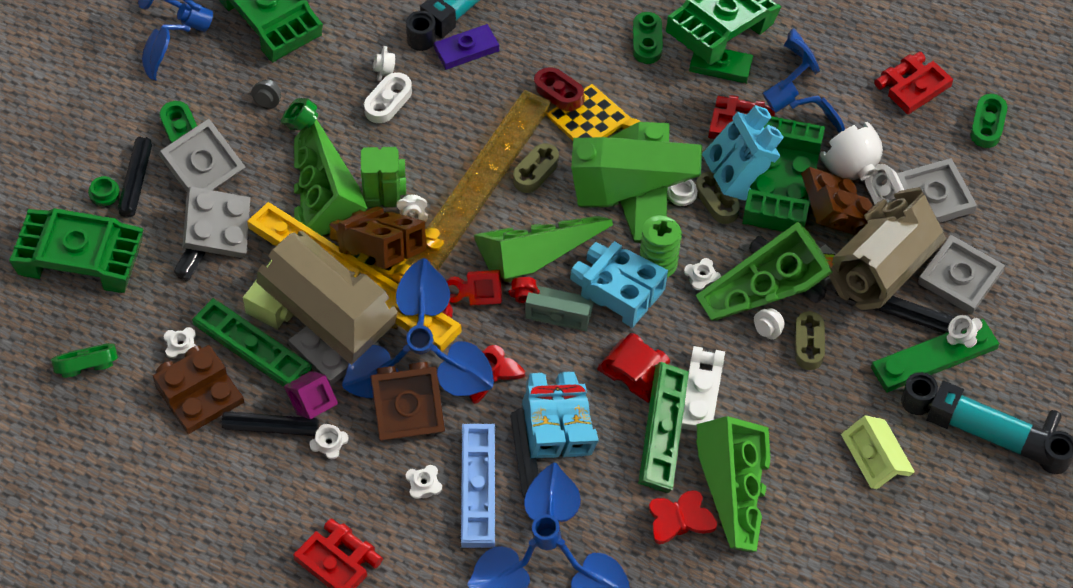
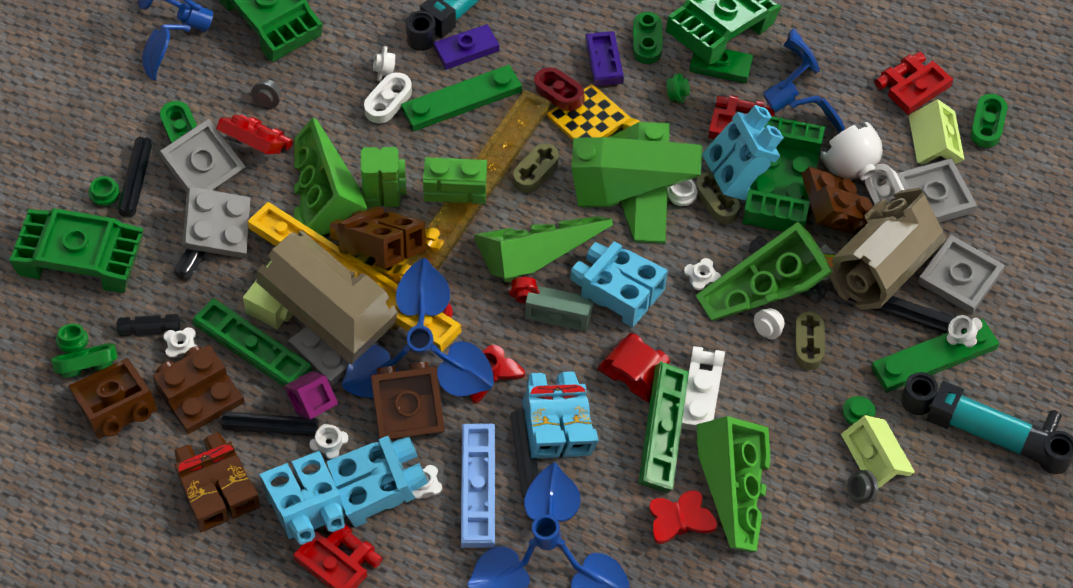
(71, 338): none -> green plate
(113, 398): none -> reddish brown plate
(147, 324): none -> black axle
(214, 470): none -> reddish brown hips
(254, 134): none -> red plate
(300, 114): green plate -> none
(304, 501): none -> medium azure hips
(375, 478): none -> medium azure hips
(413, 207): white plate -> none
(455, 180): none -> bright green brick
(461, 97): none -> green plate
(480, 287): red plate -> none
(604, 58): none -> dark purple plate
(661, 242): bright green piece -> none
(678, 88): none -> green plate
(856, 408): none -> green plate
(862, 486): none -> dark grey plate
(936, 133): none -> yellowish green panel

